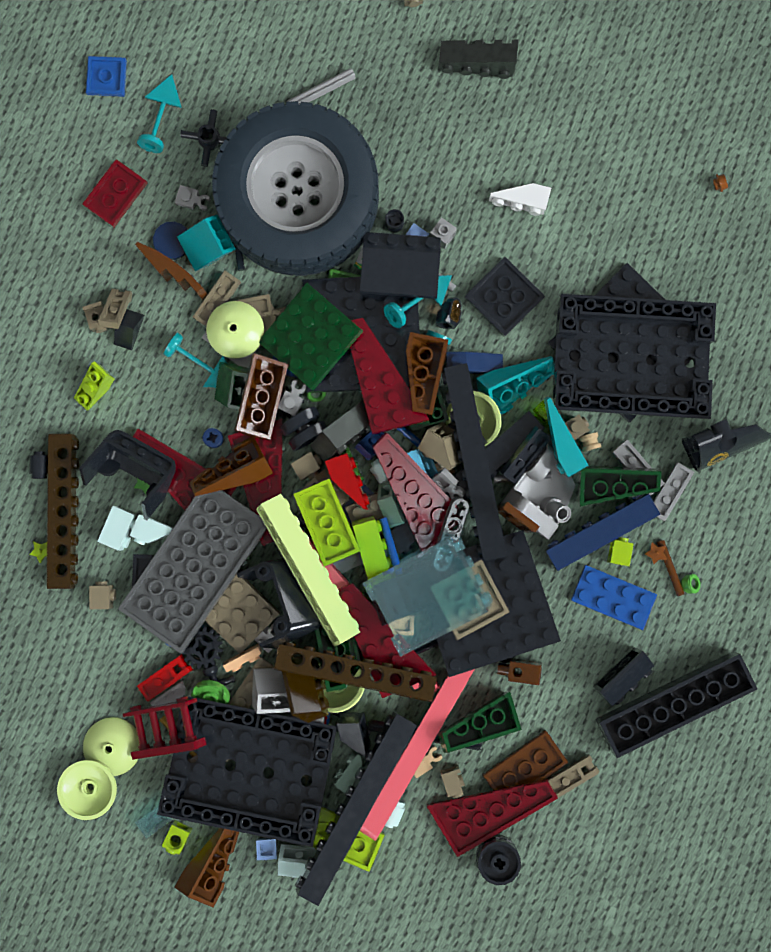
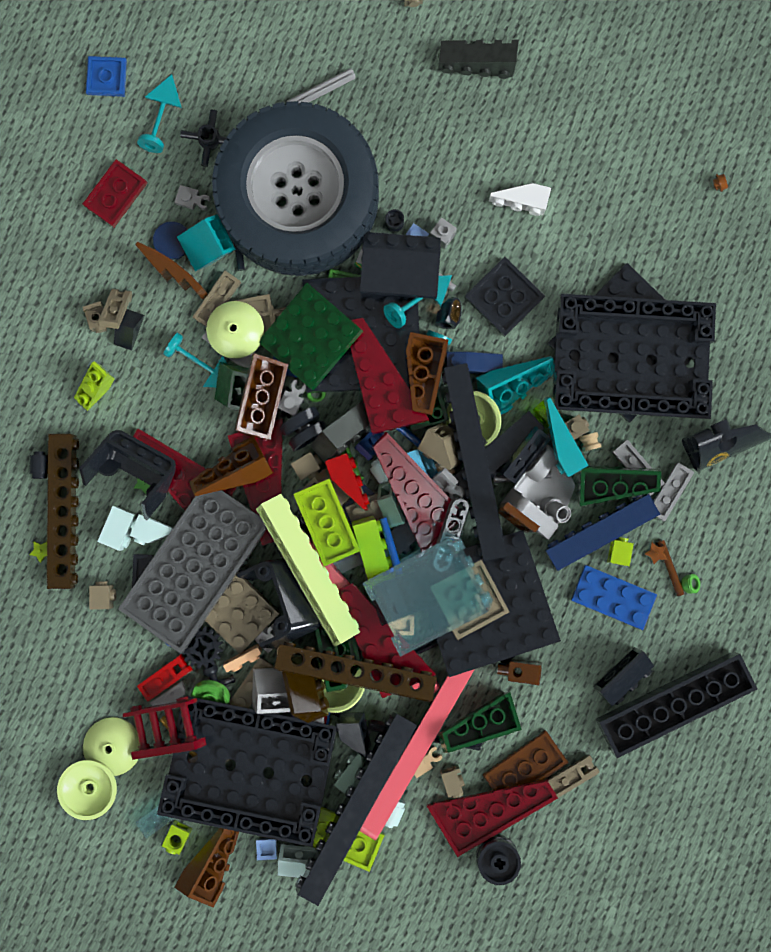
(217, 437): dark blue wheel -> none

